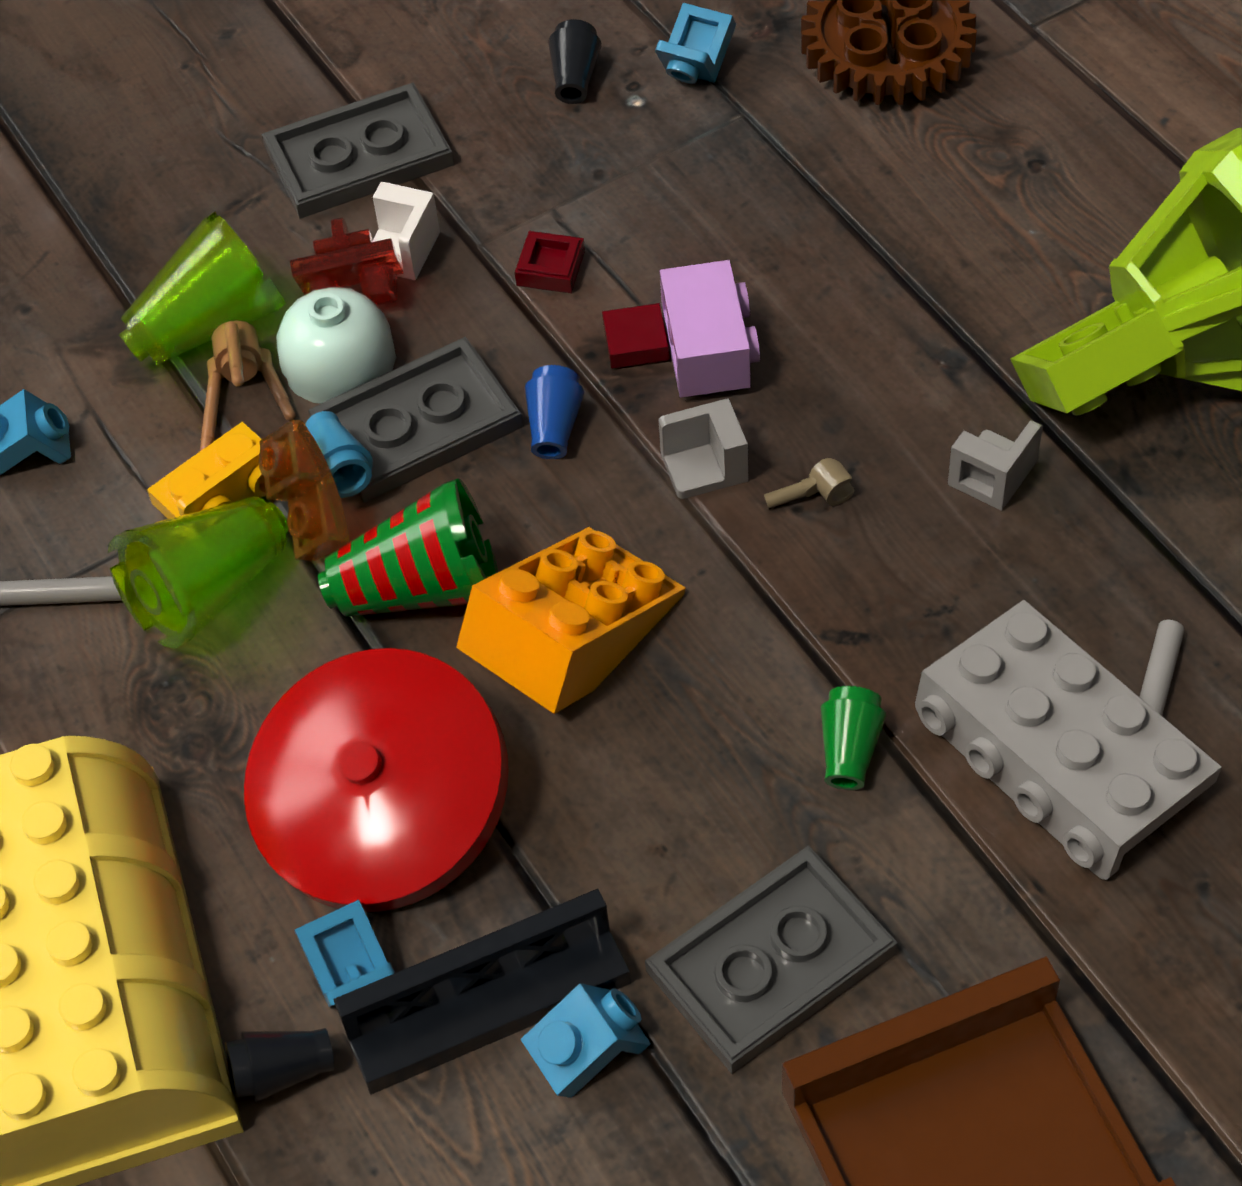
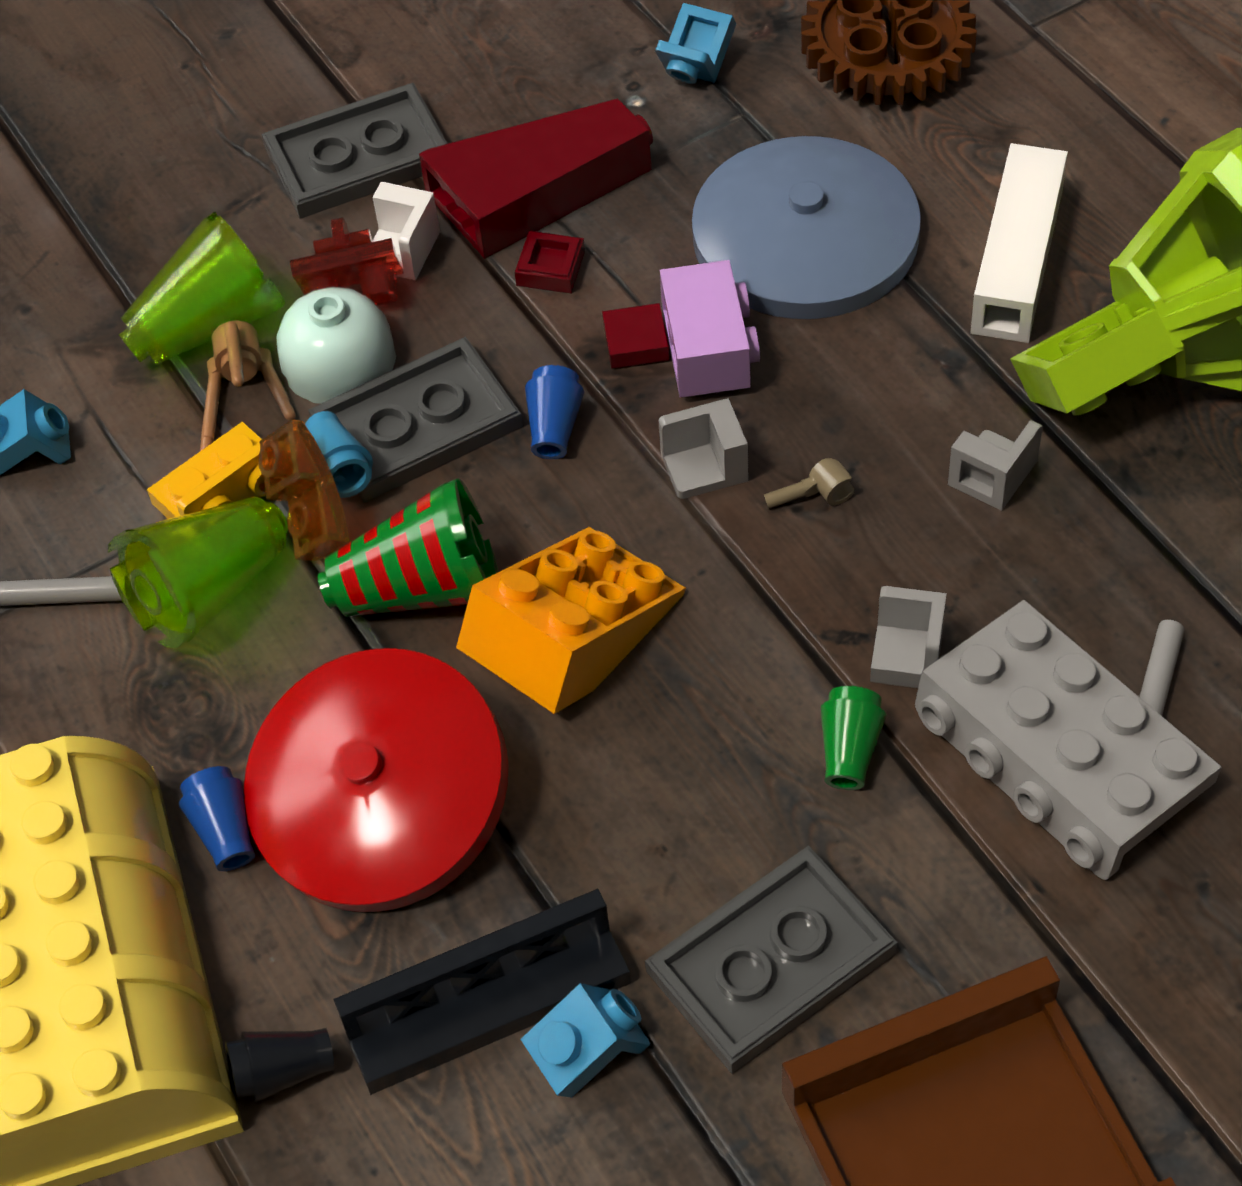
(217, 813): none -> blue cone
(343, 951): dark azure bracket -> none
(535, 171): none -> dark red slope
(573, 55): black cone -> none
(808, 225): none -> sand blue dish
(907, 635): none -> light grey panel
(1018, 243): none -> white brick

